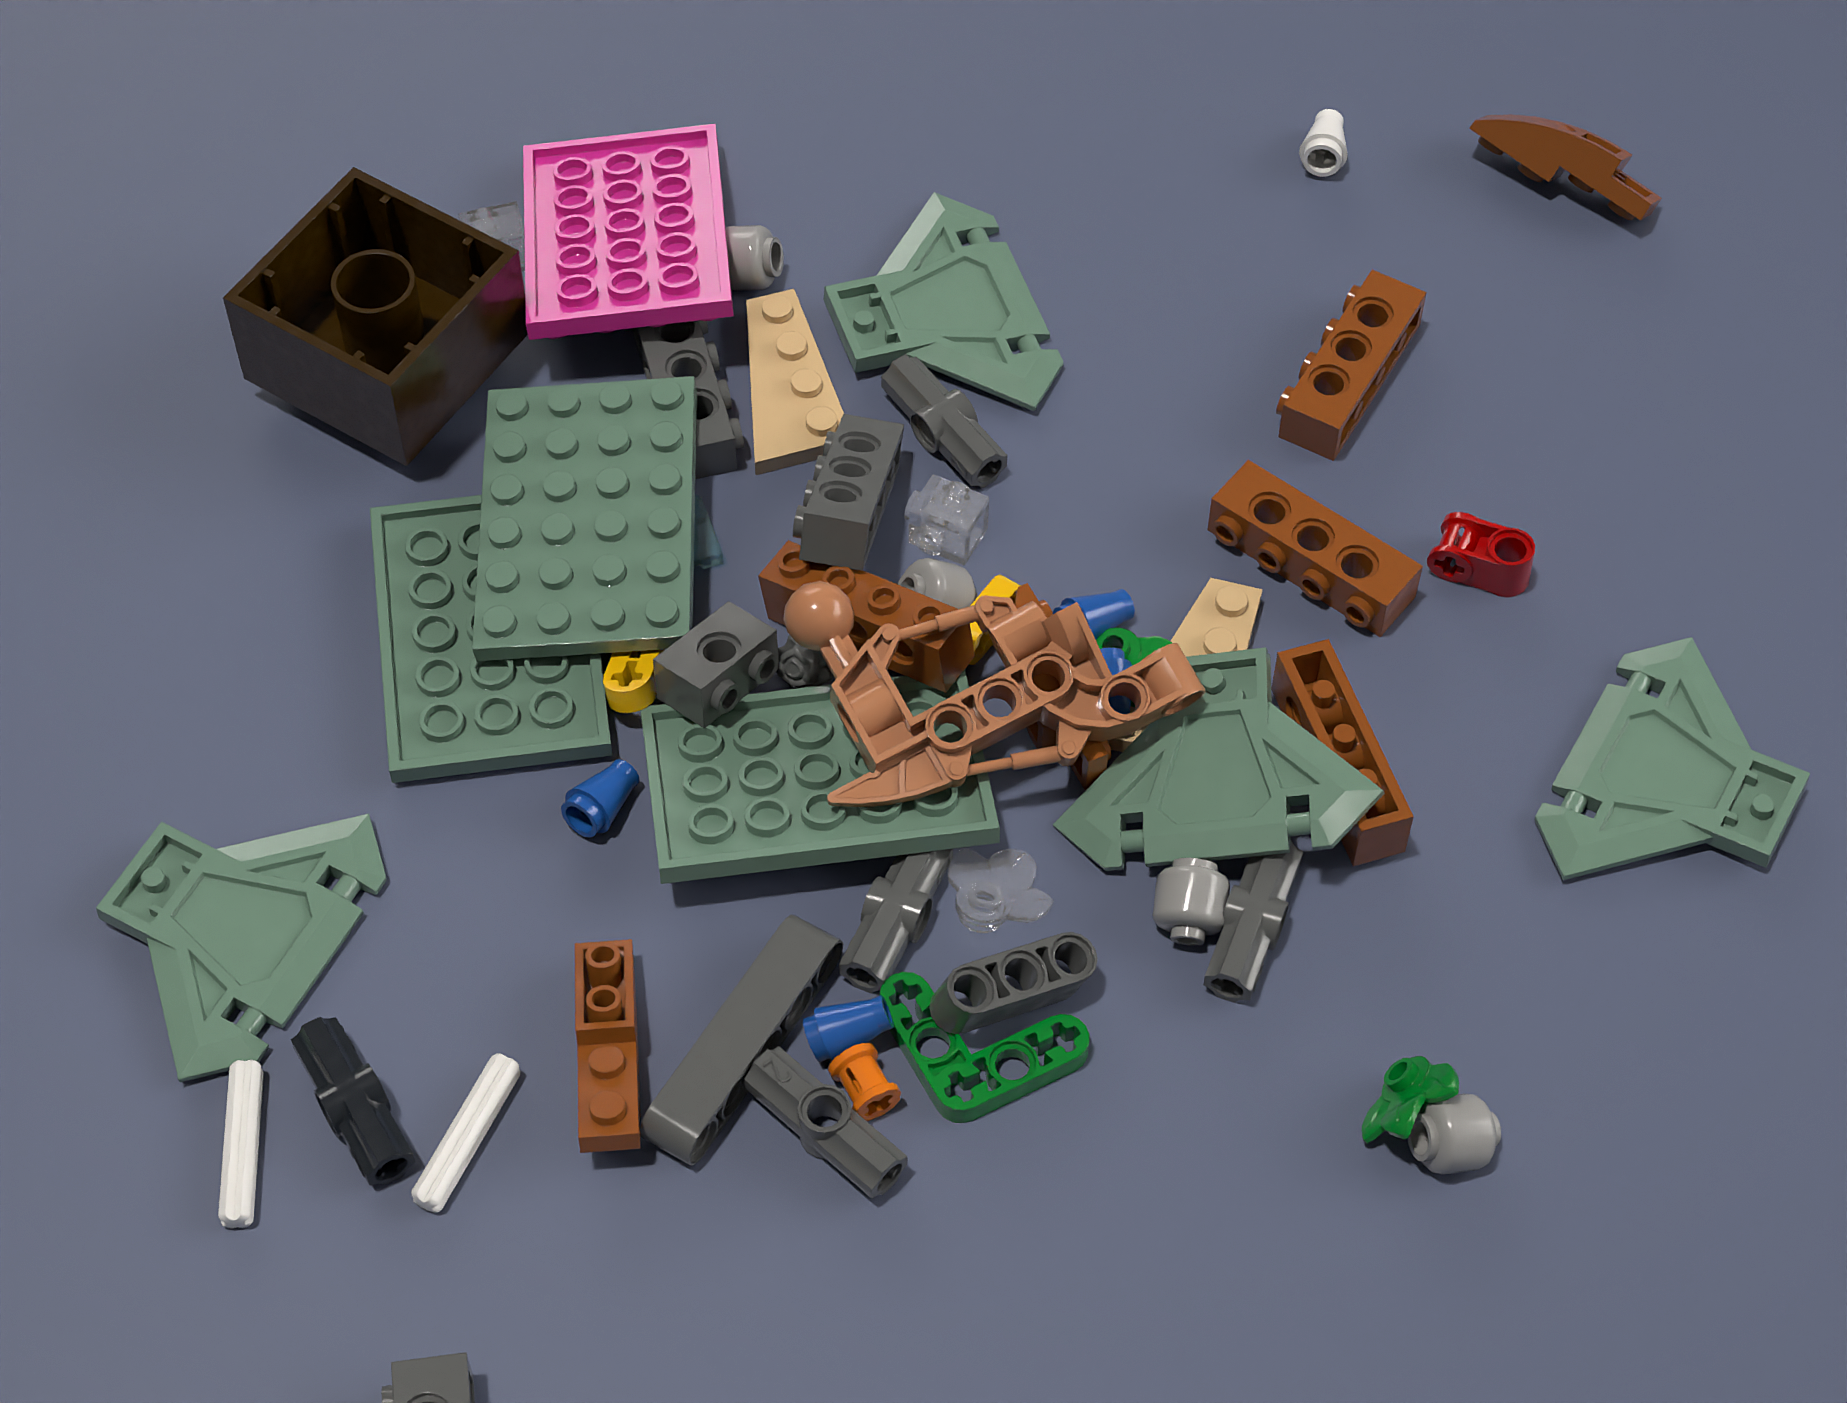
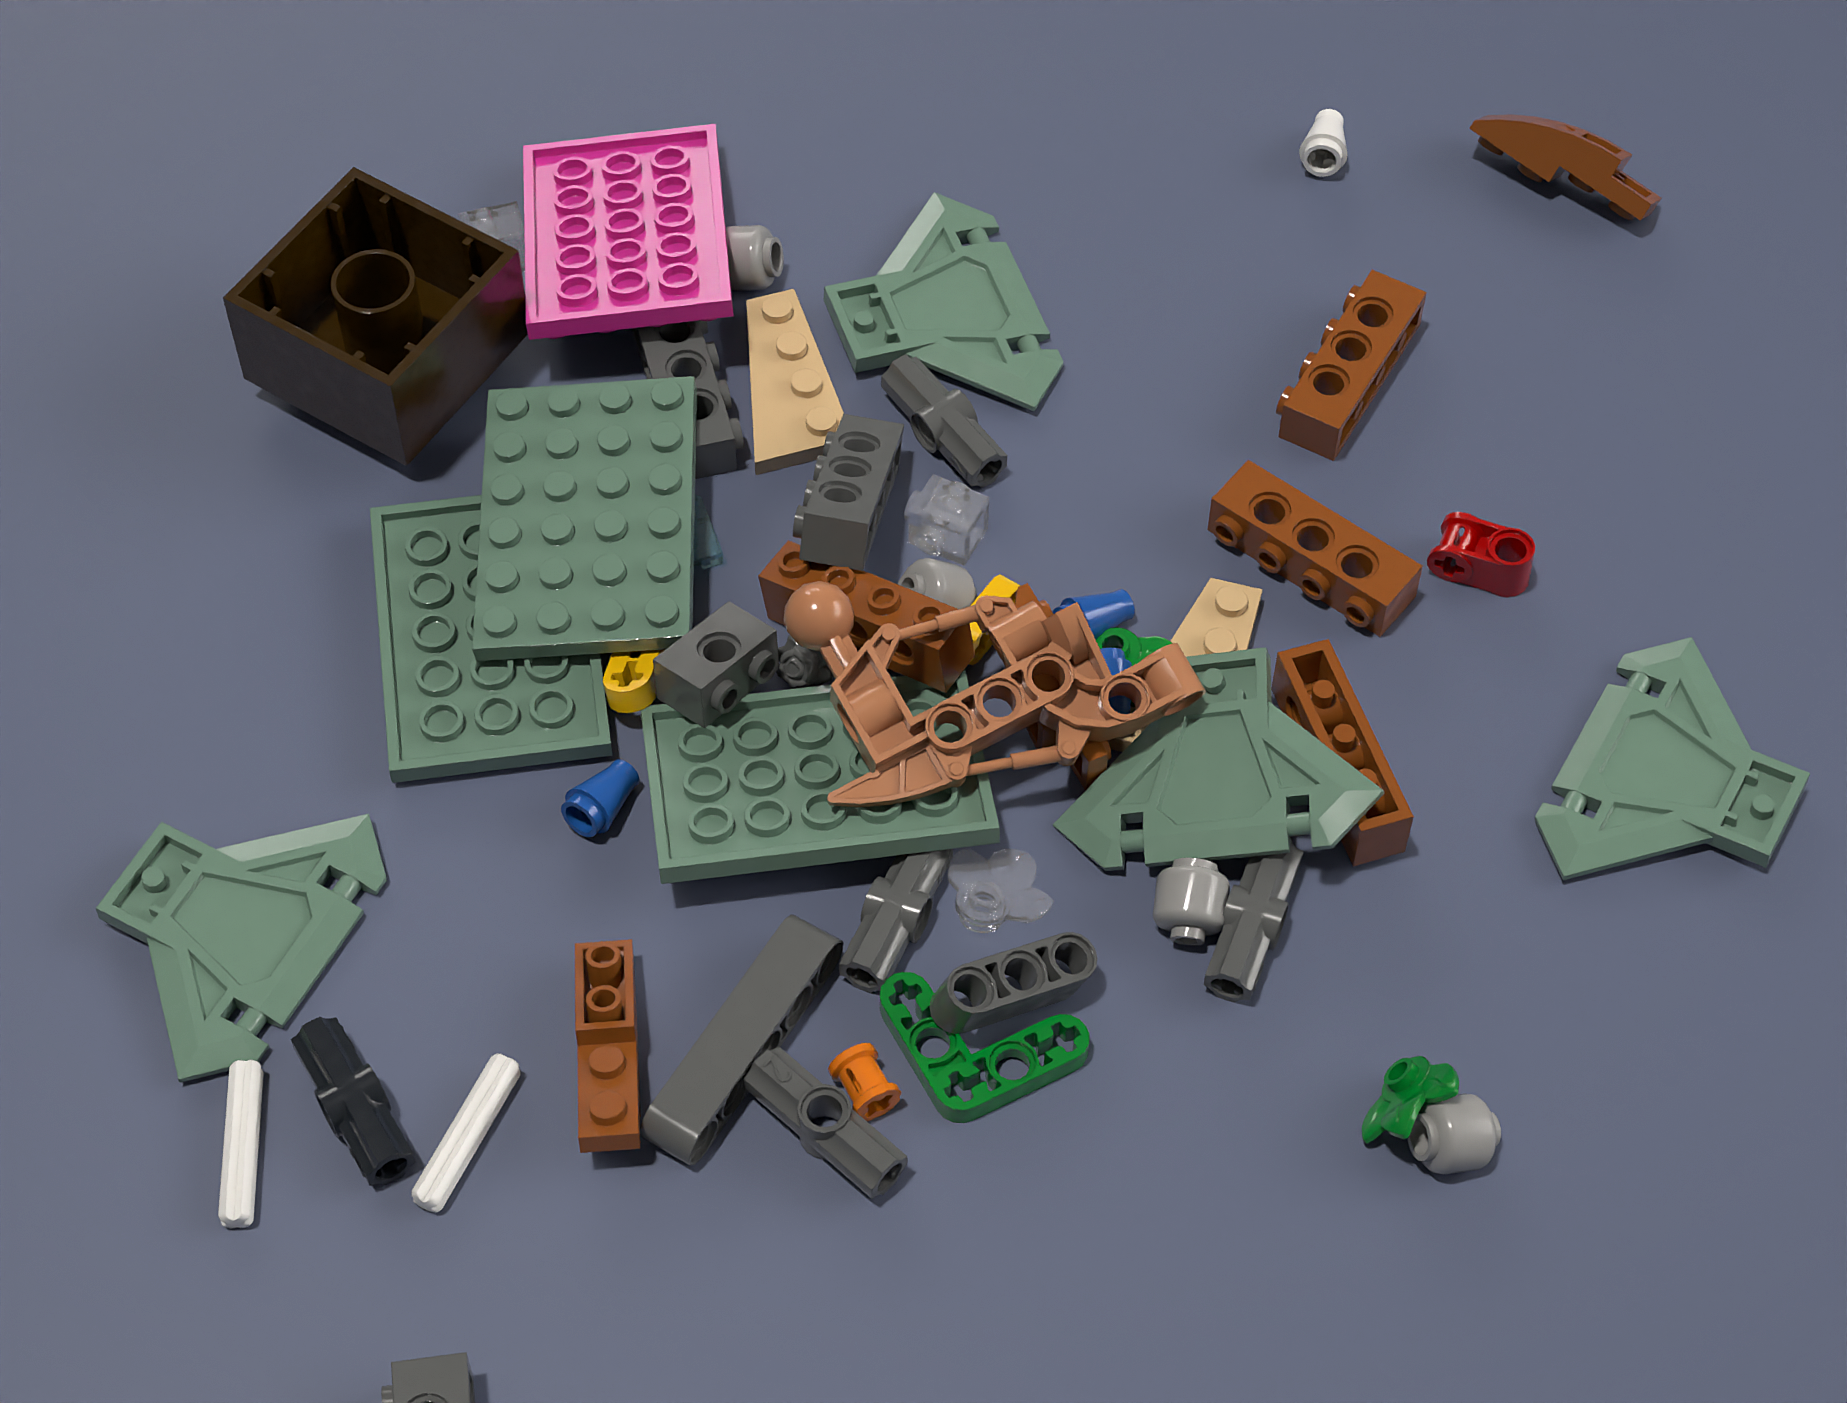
(846, 1025): blue cone -> none

